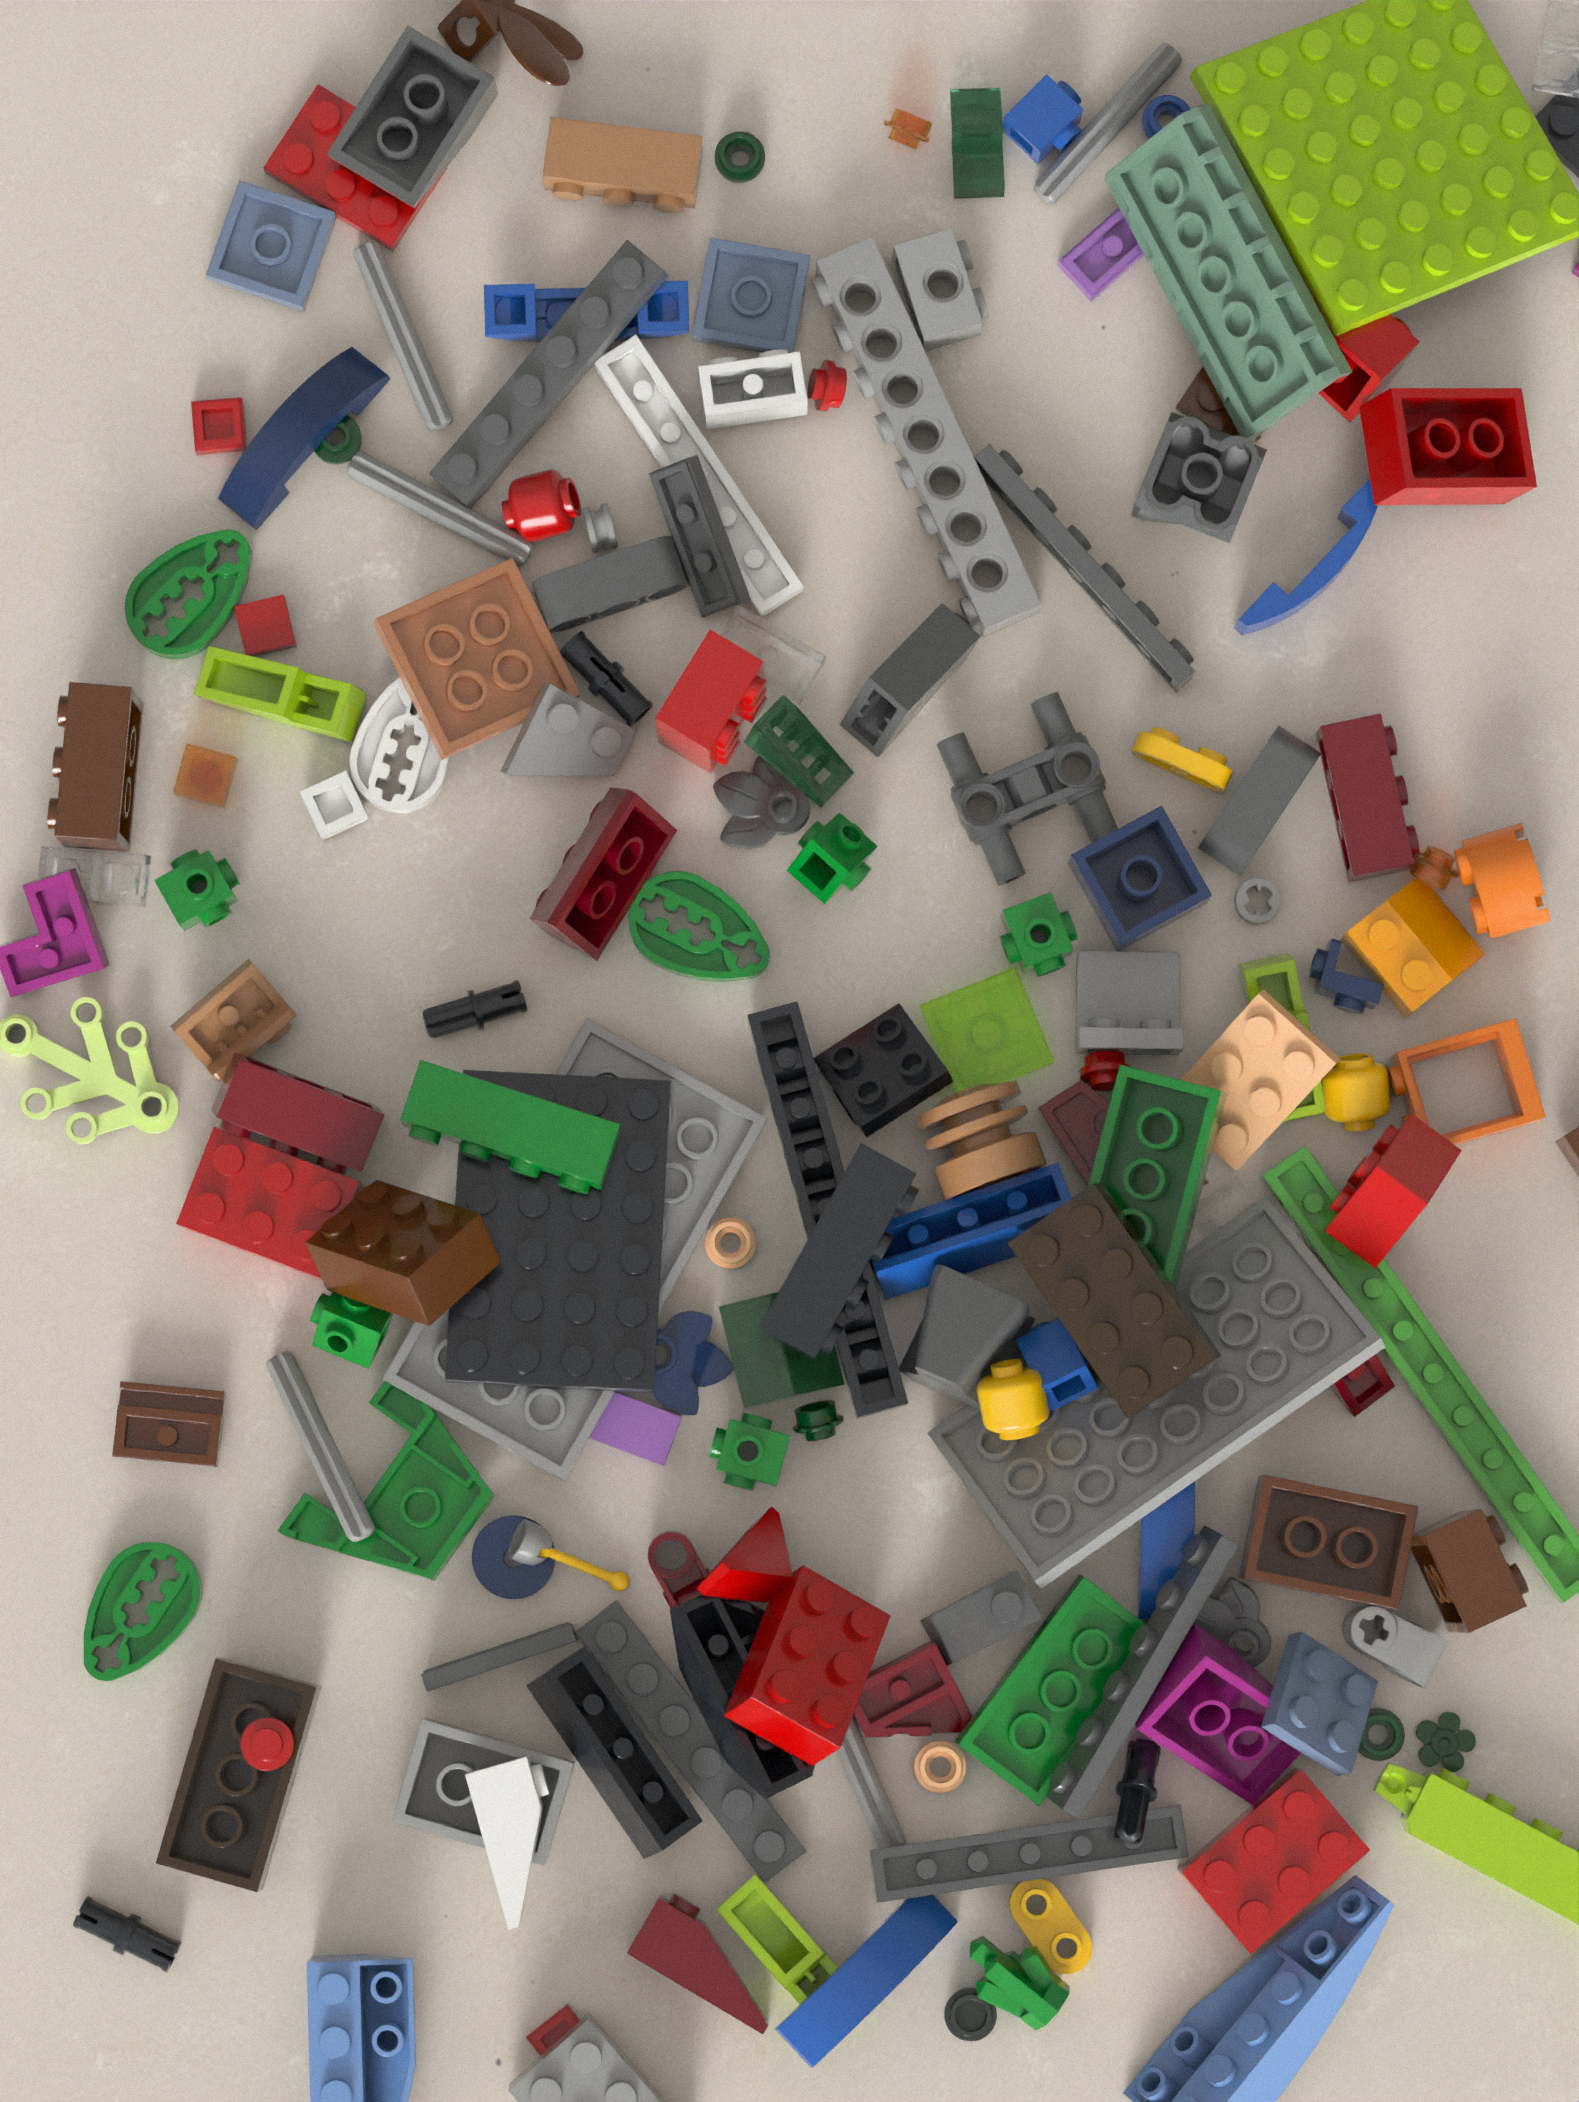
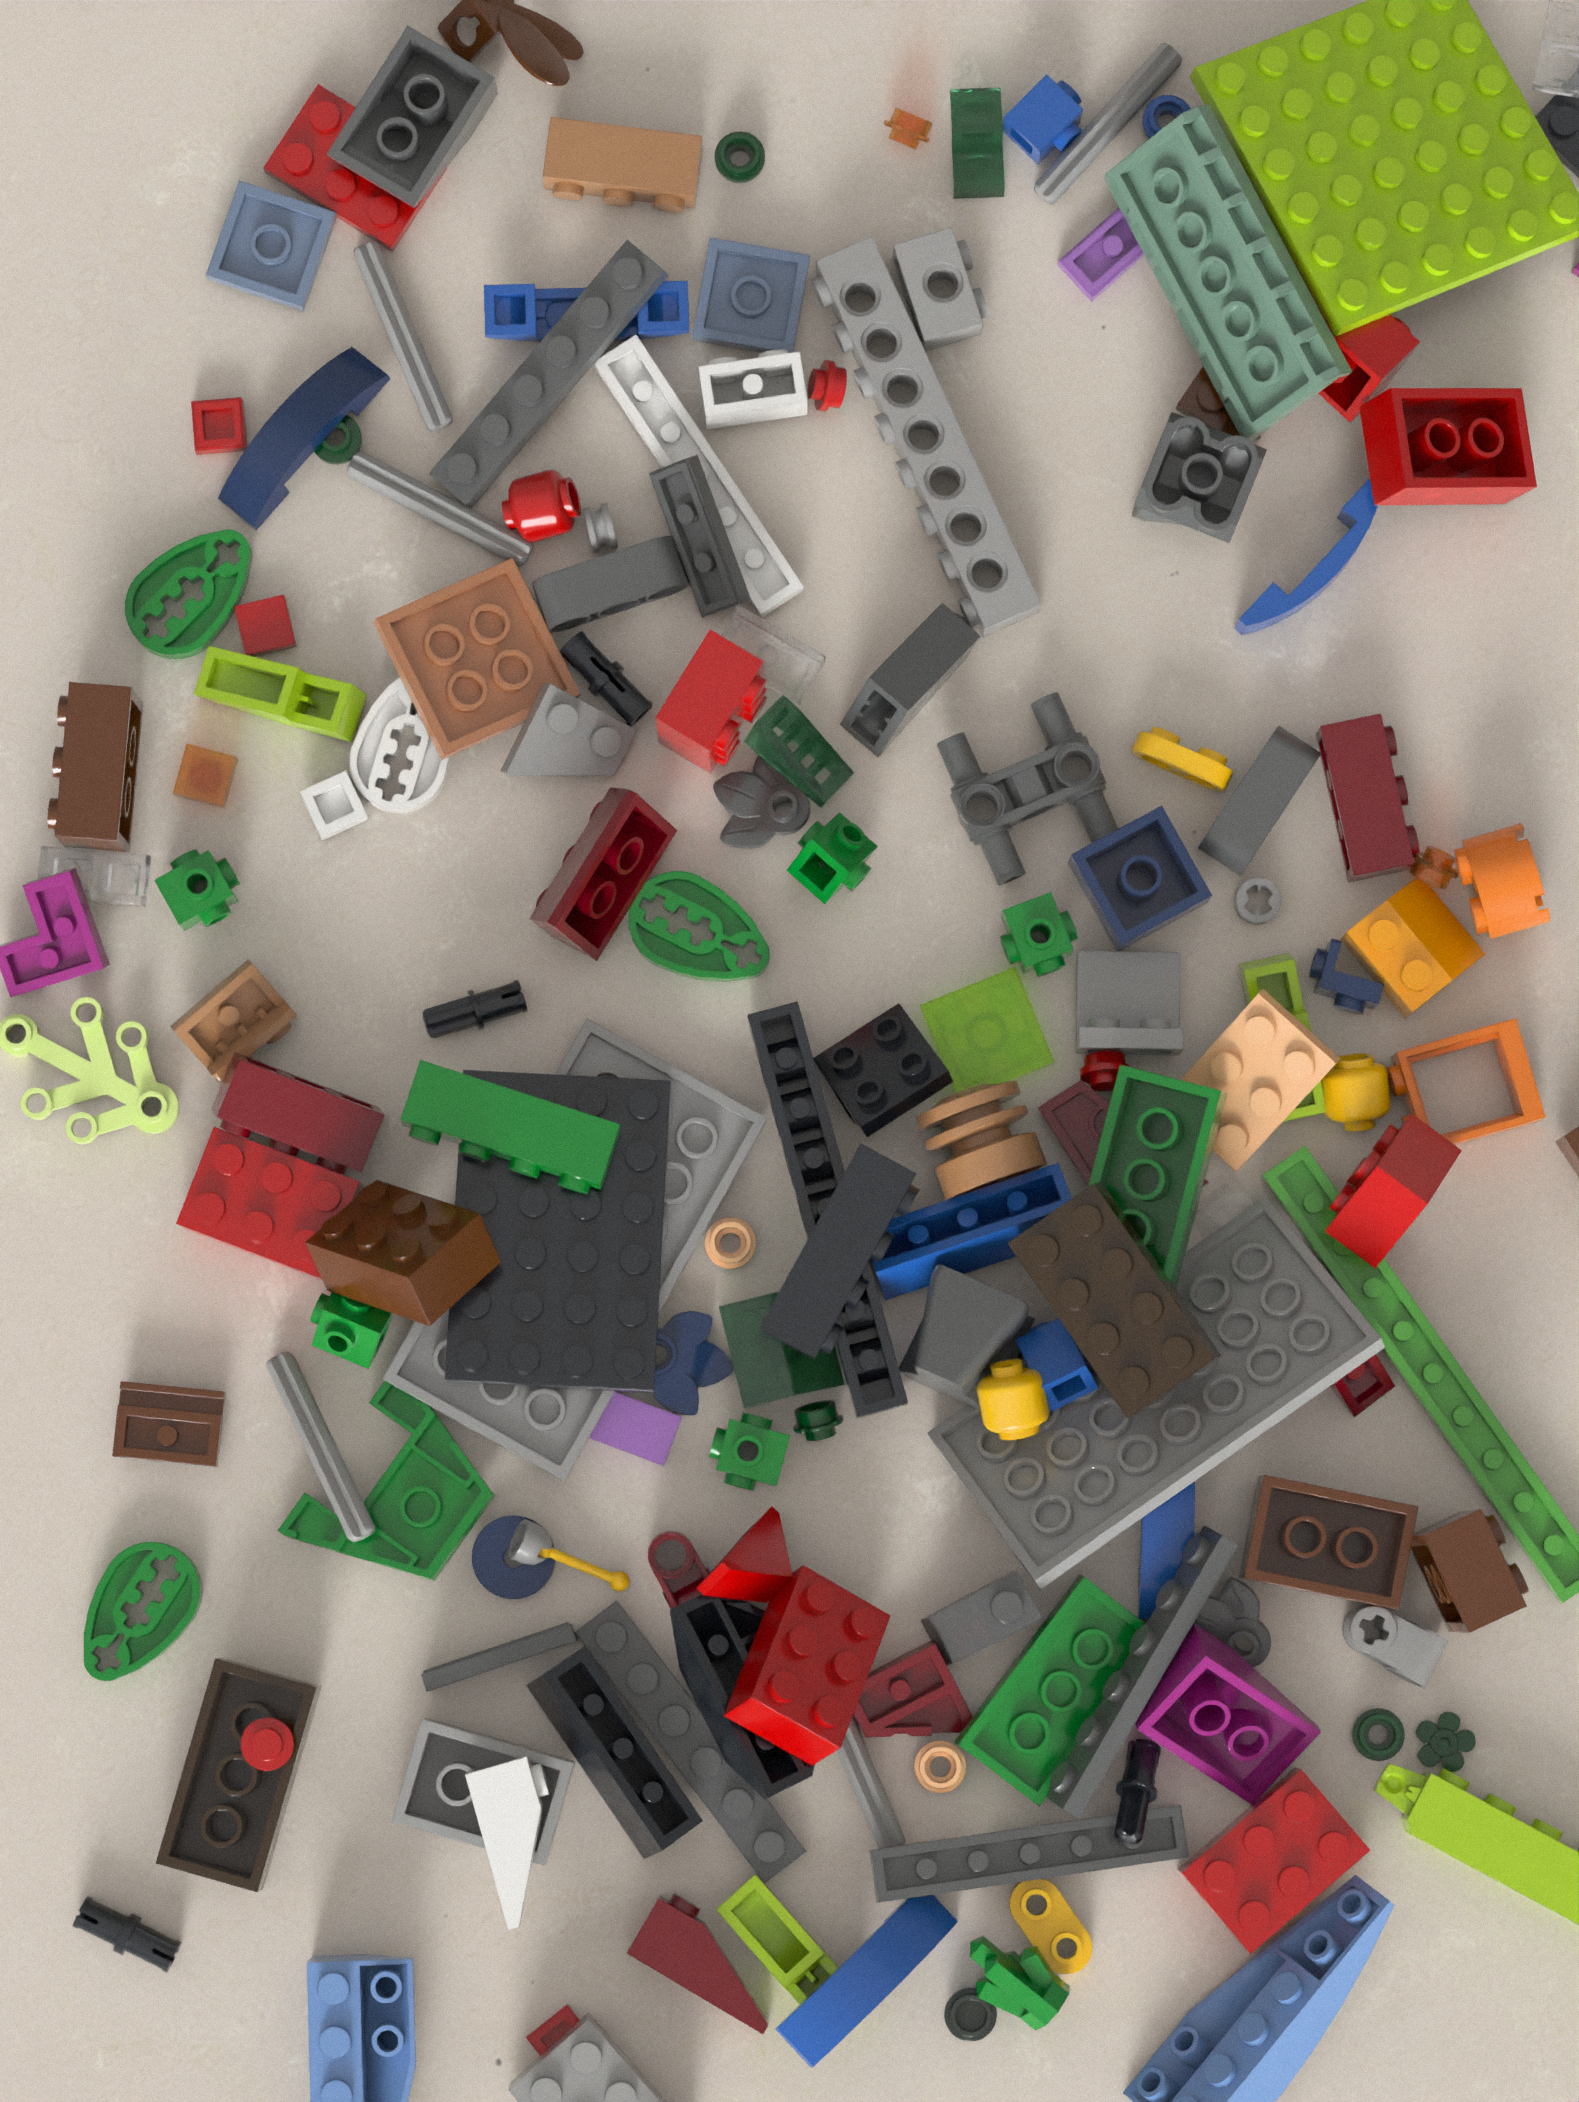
(1099, 582): dark grey plate -> none
(1319, 1703): sand blue plate -> none

